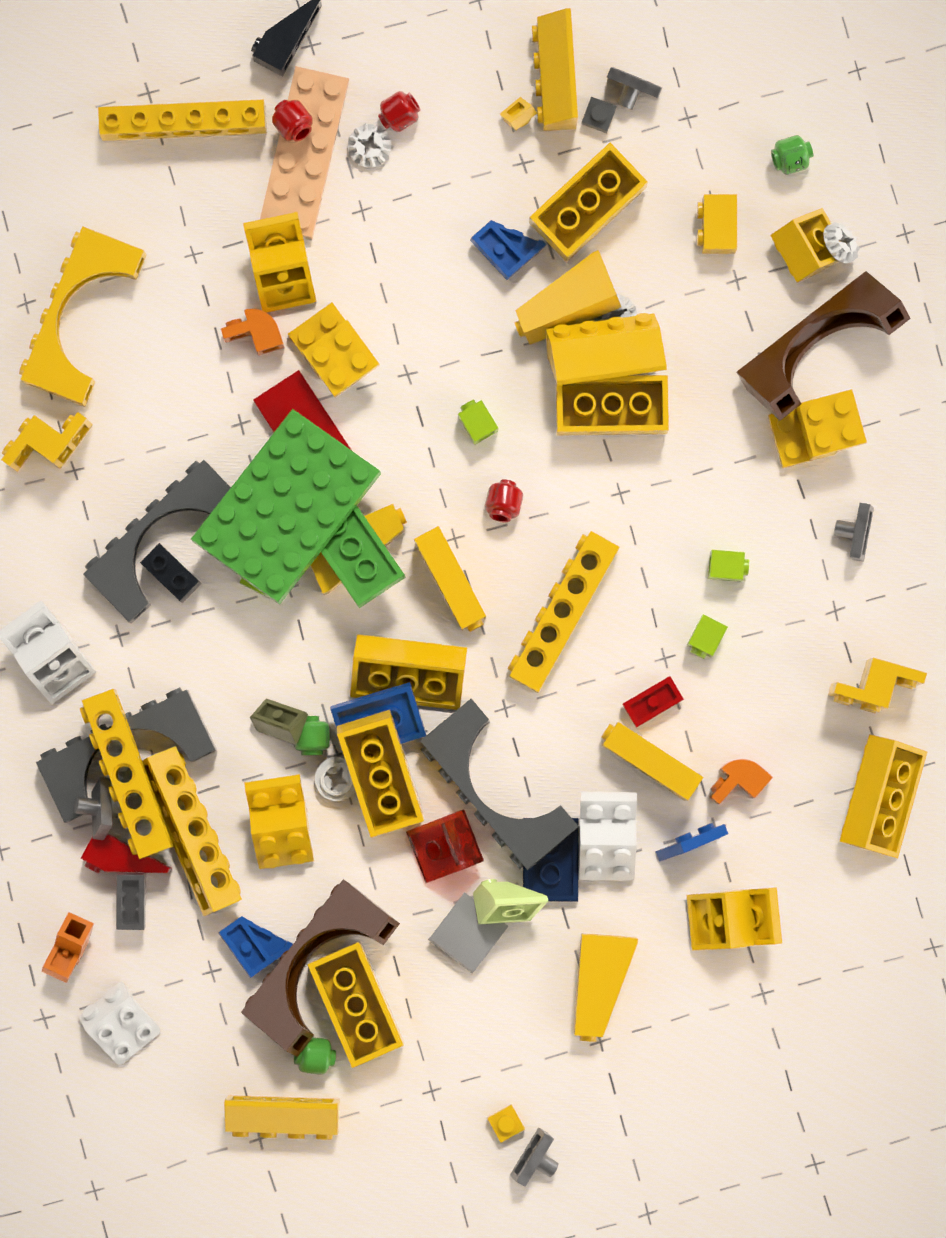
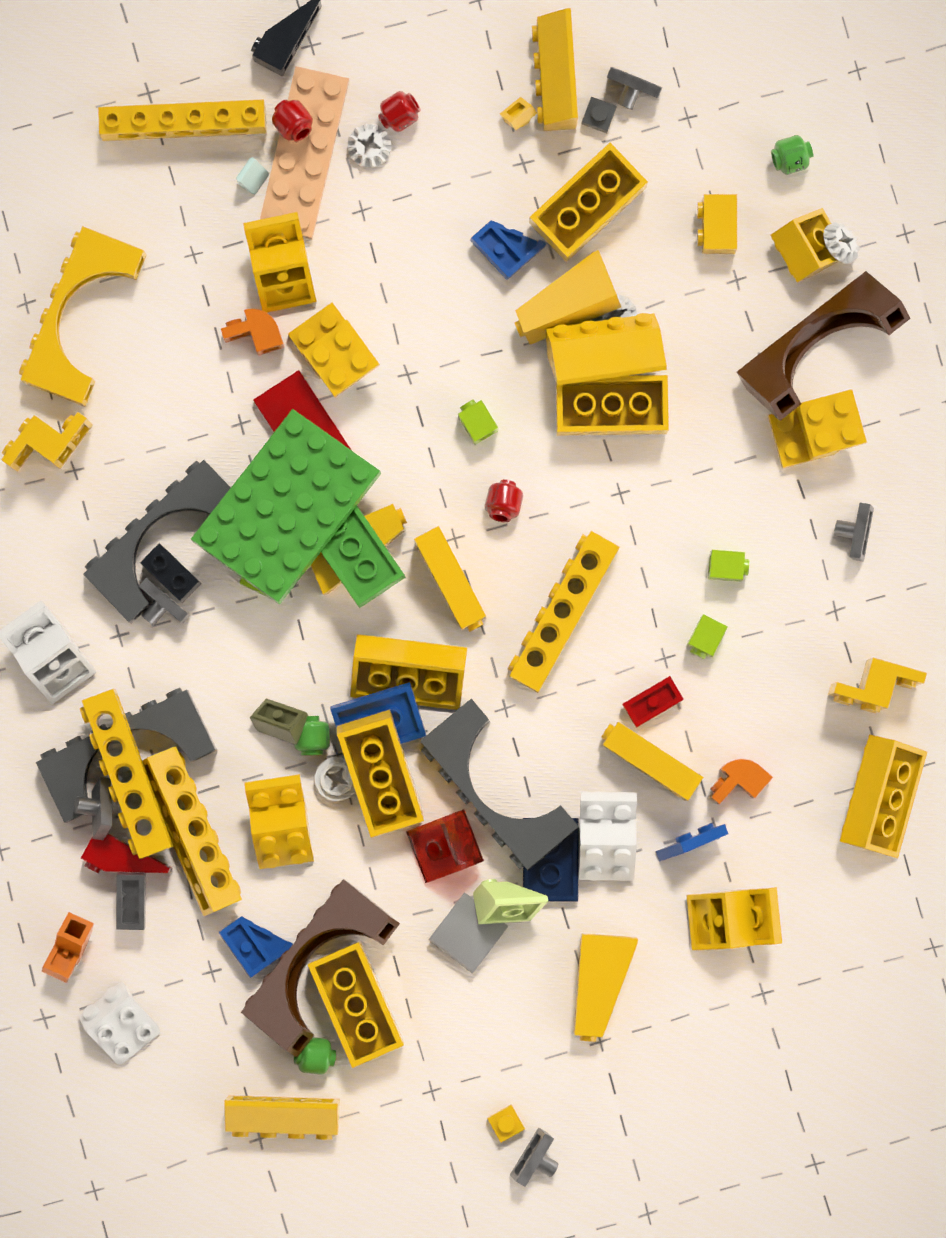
(160, 605): none -> flat silver tile
(252, 176): none -> light aqua slope

